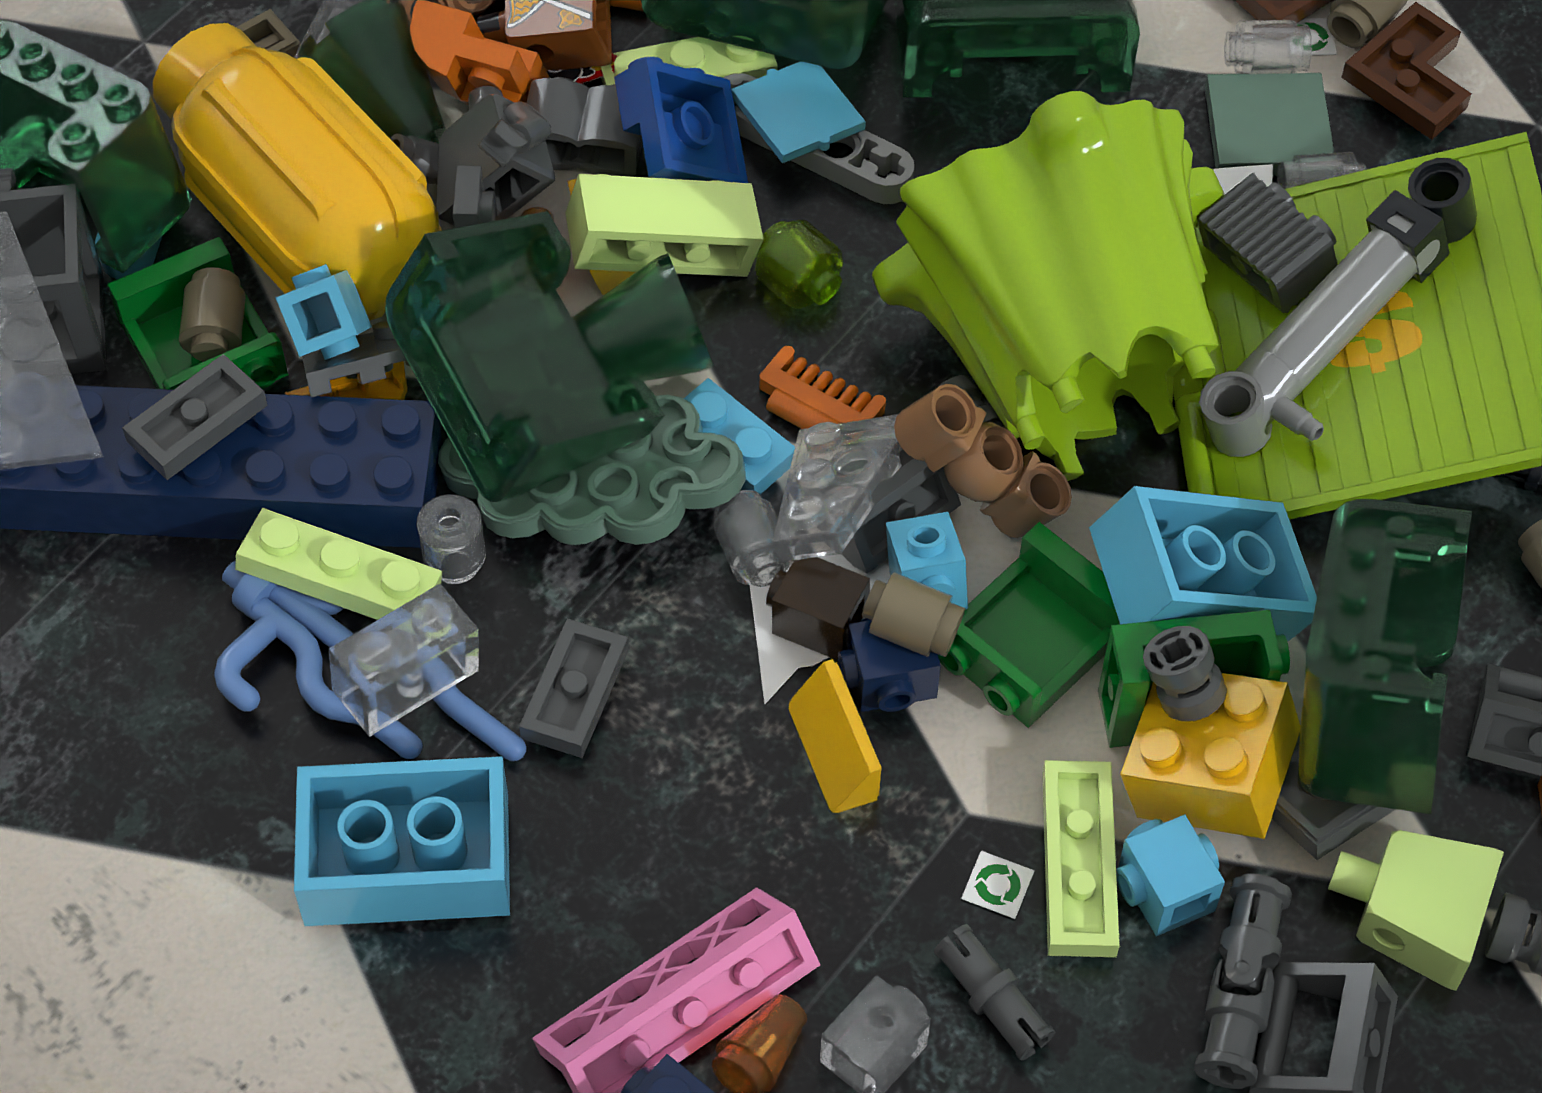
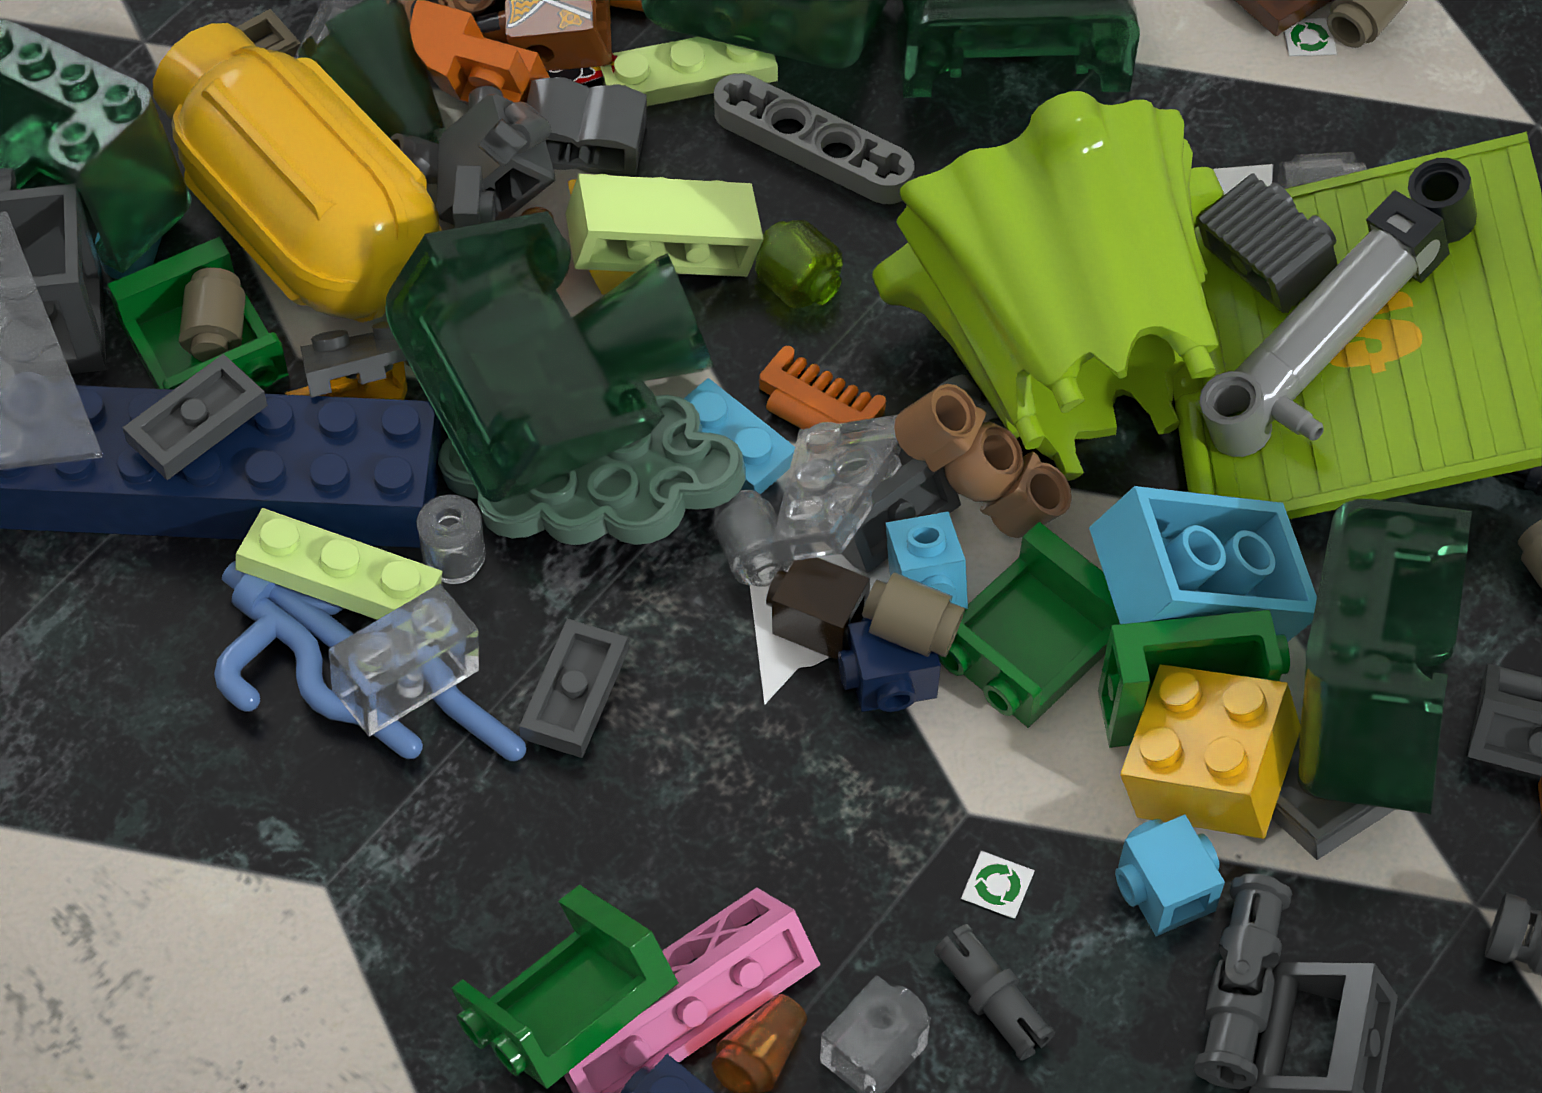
(324, 312): medium azure brick -> none
(402, 841): medium azure brick -> none
(572, 994): none -> green panel
(683, 121): blue plate -> none
(798, 110): medium azure piece -> none
(836, 740): yellow slope -> none
(1080, 859): yellowish green plate -> none
(1185, 673): dark grey wheel -> none
(1266, 118): sand green tile -> none
(1268, 47): clear brick -> none
(1401, 74): reddish brown plate -> none
(1422, 901): yellowish green torso -> none

